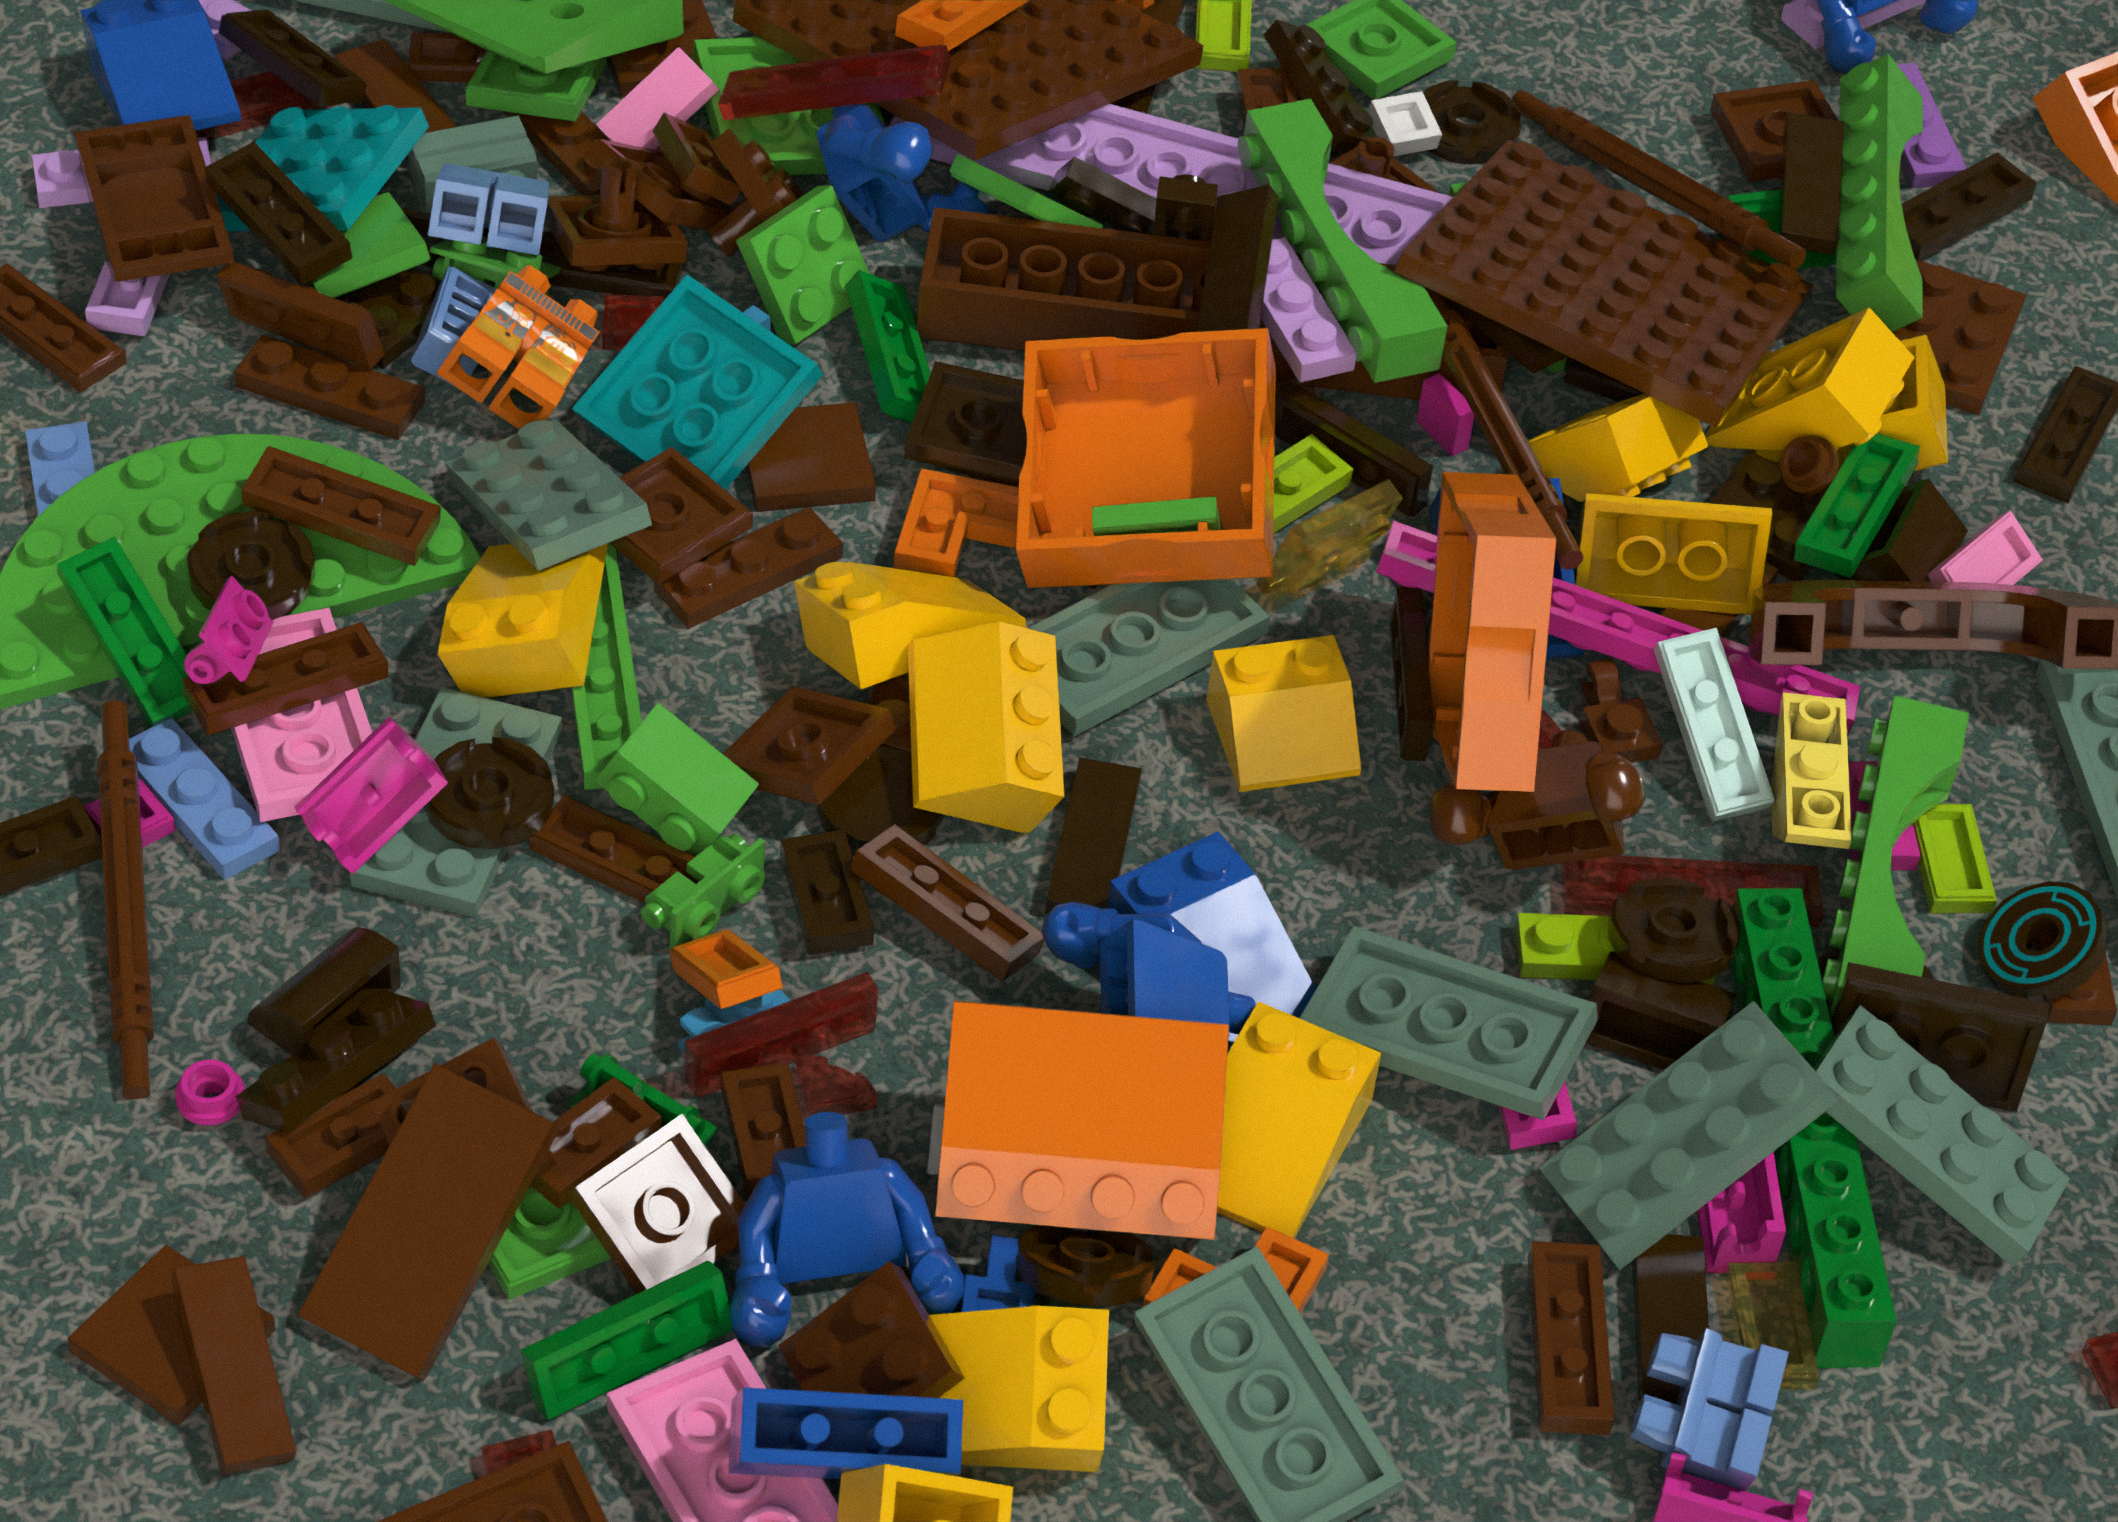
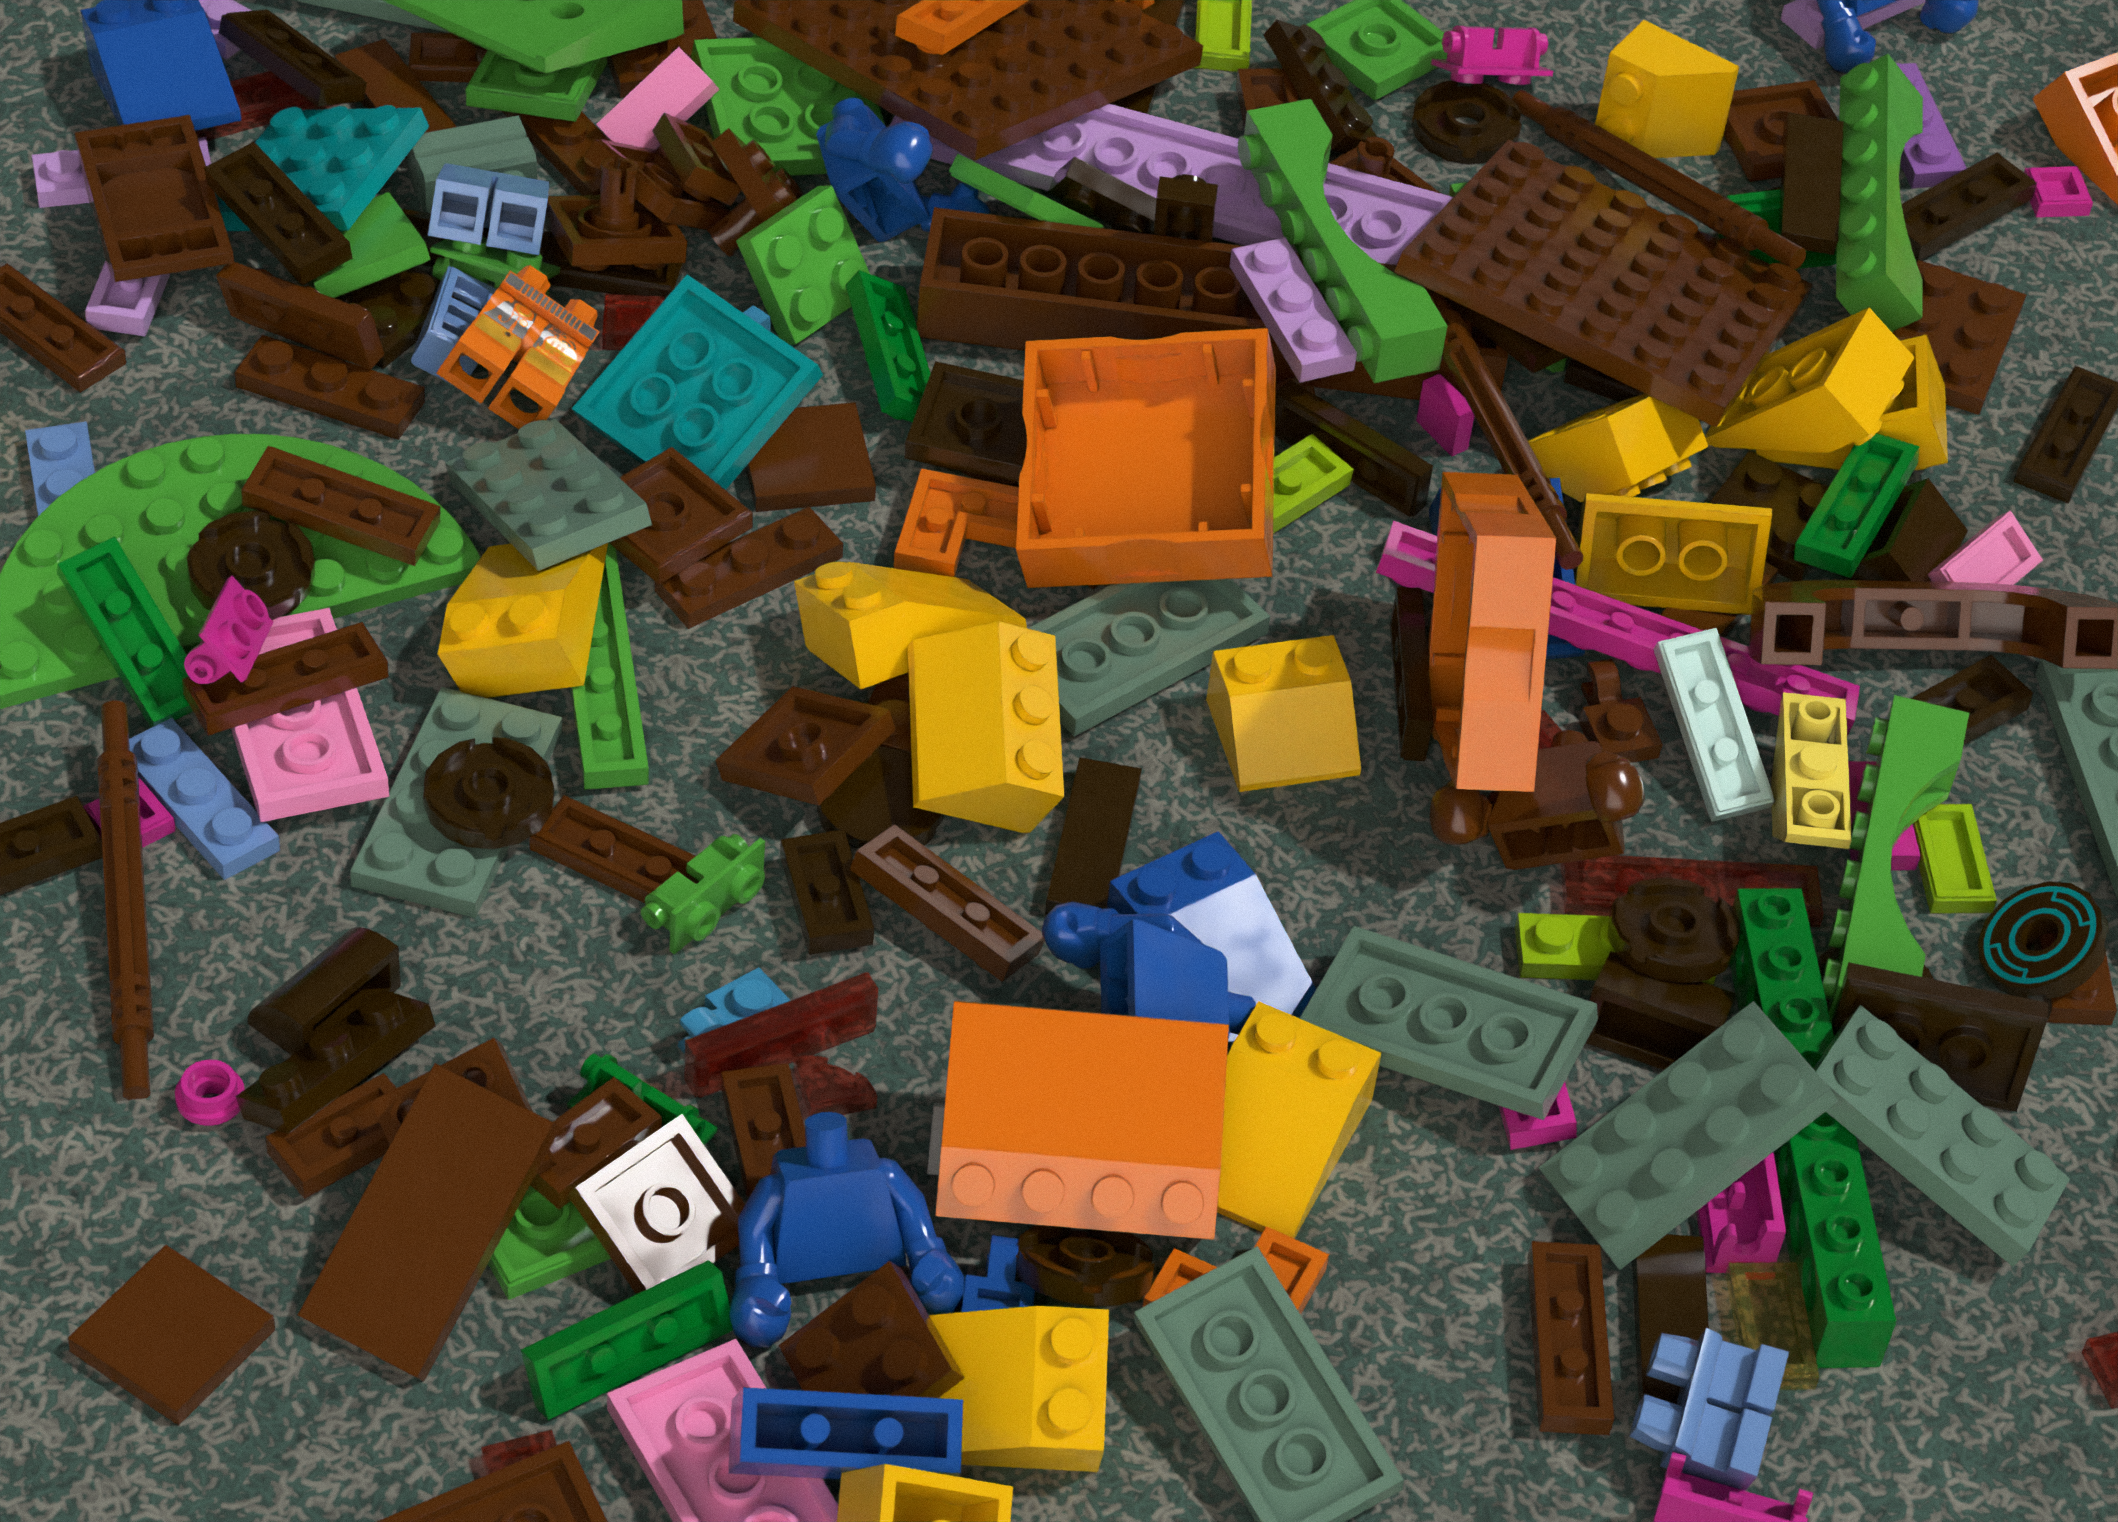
(233, 1365): reddish brown tile -> none
(371, 794): dark pink hinge -> none
(676, 782): bright green brick -> none
(725, 968): orange tile -> none
(835, 82): clear red tile -> none
(1156, 517): bright green tile -> none
(1238, 260): dark brown tile -> none
(1330, 541): clear yellow plate -> none
(1405, 123): white plate -> none
(1473, 56): none -> dark pink hinge
(1666, 94): none -> yellow slope
(1809, 464): reddish brown plate -> none
(1985, 692): none -> dark brown plate
(2059, 192): none -> dark pink tile

